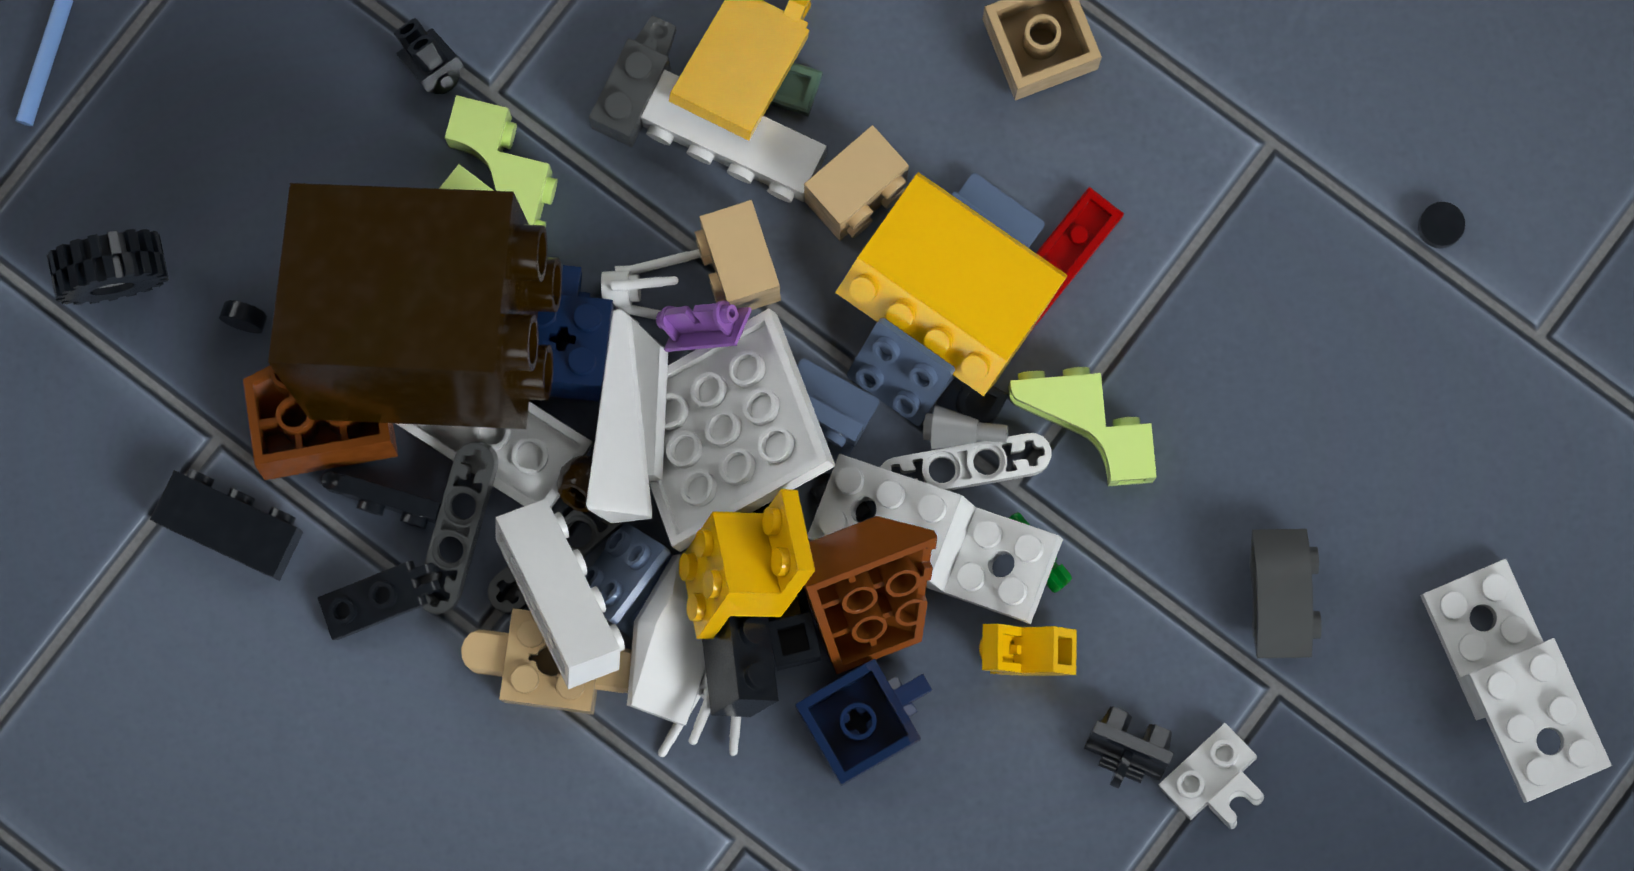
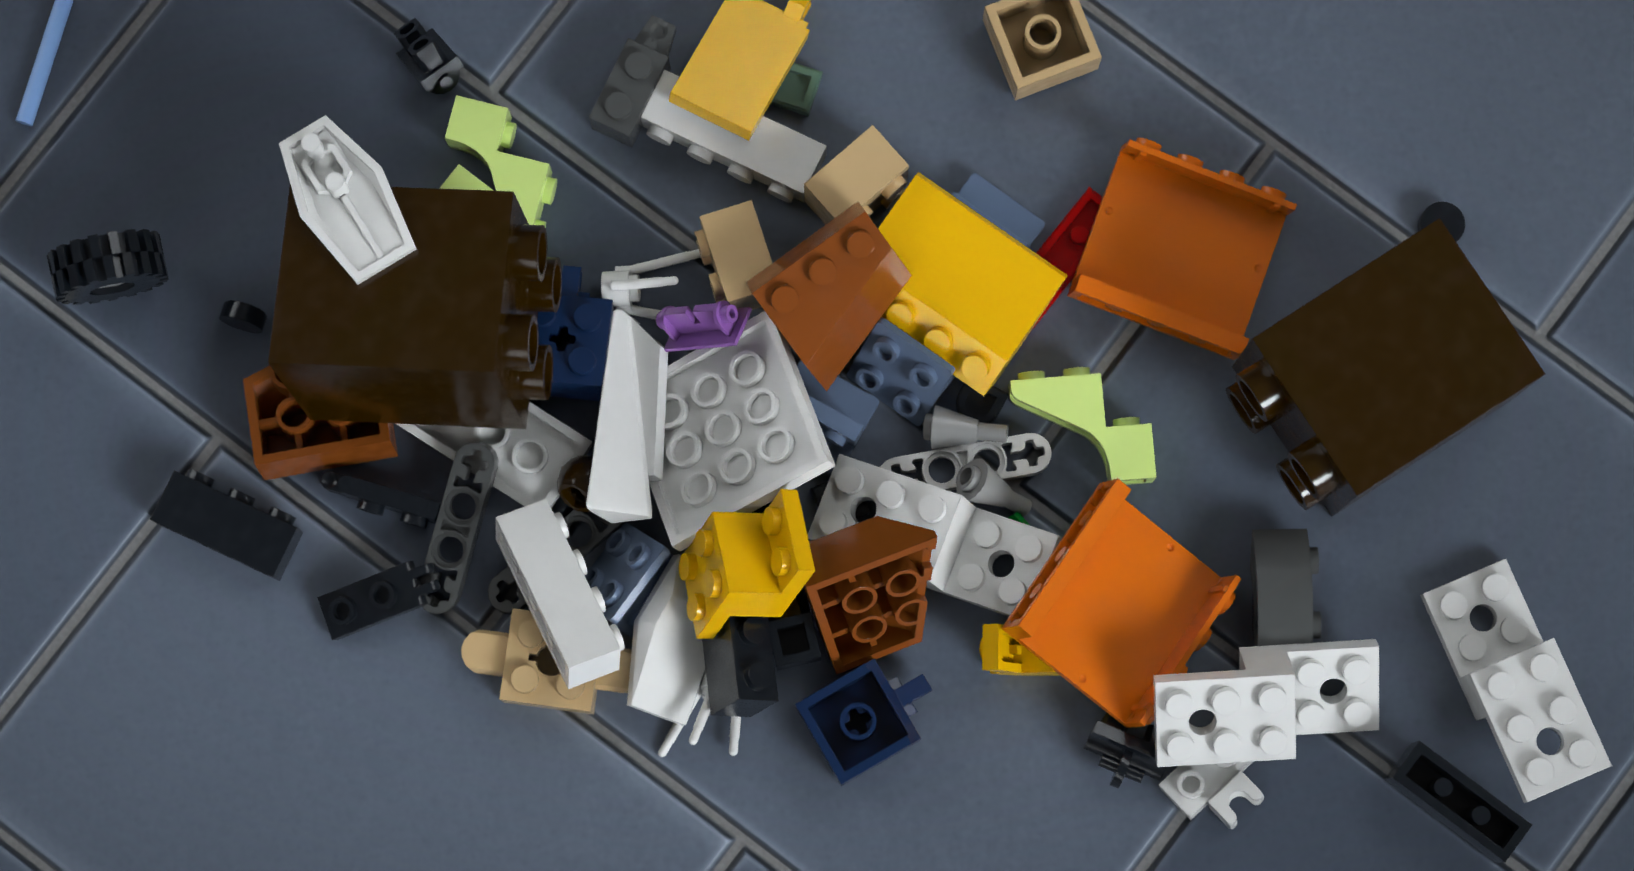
(345, 199): none -> white piece
(831, 291): none -> dark orange wedge
(984, 486): none -> light grey cone
(1119, 606): none -> orange panel
(1180, 247): none -> orange panel
(1266, 703): none -> white bracket
(1381, 370): none -> dark brown brick
(1458, 802): none -> black brick

